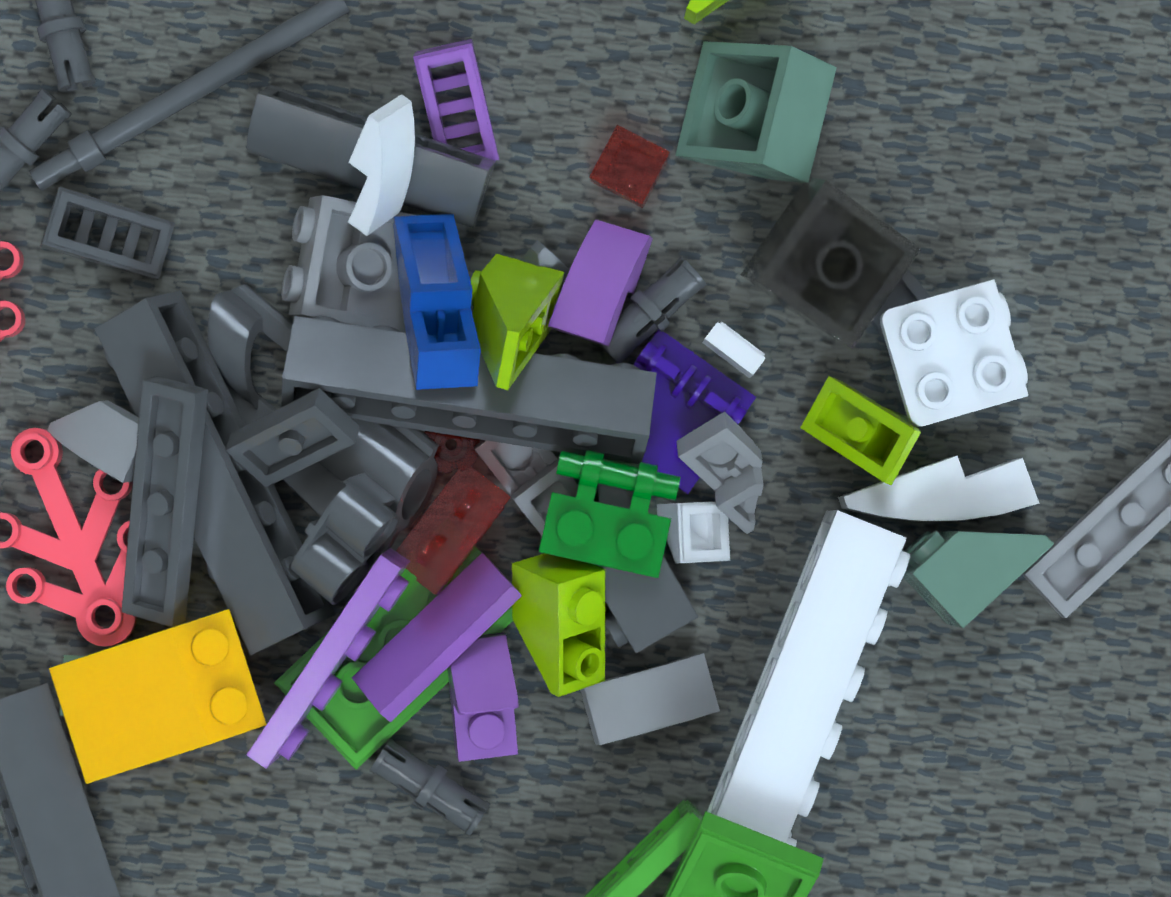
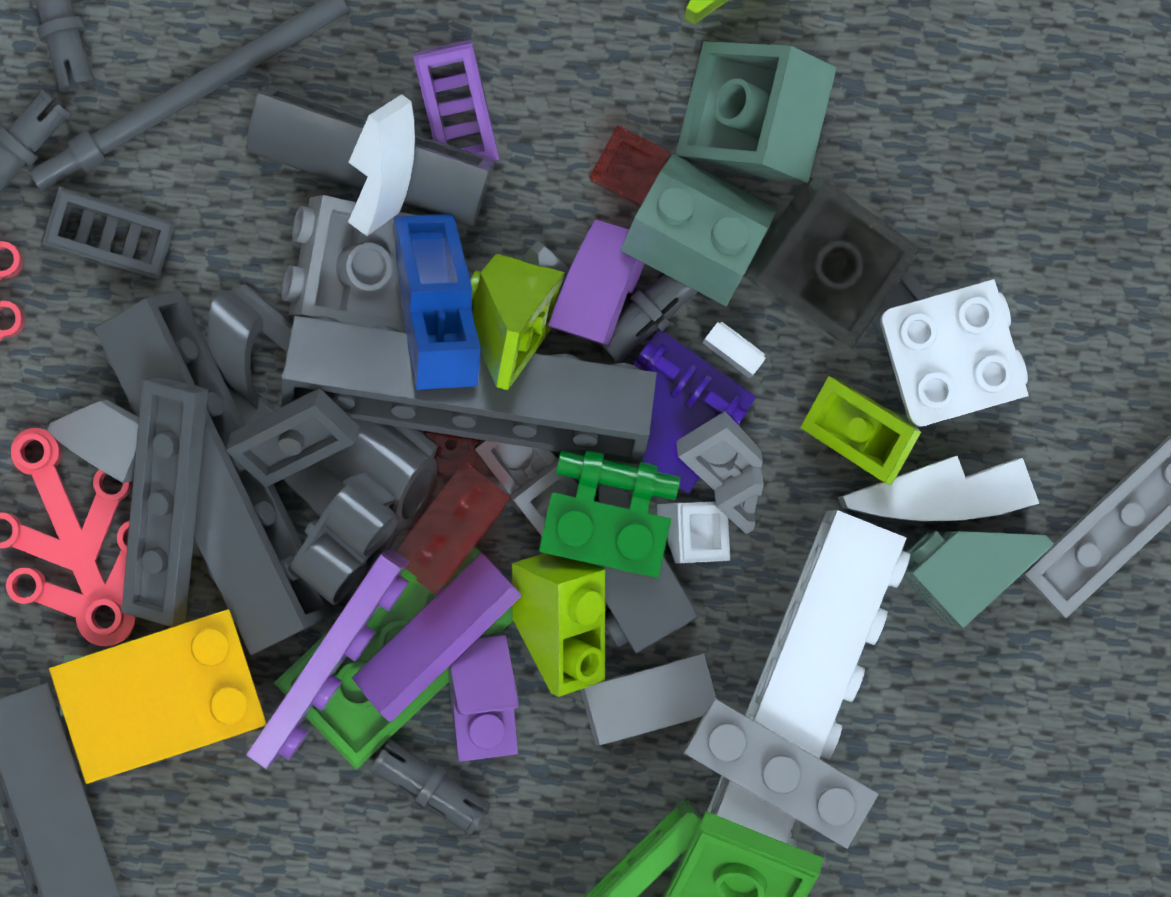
(698, 229): none -> sand green slope
(780, 773): none -> light grey plate

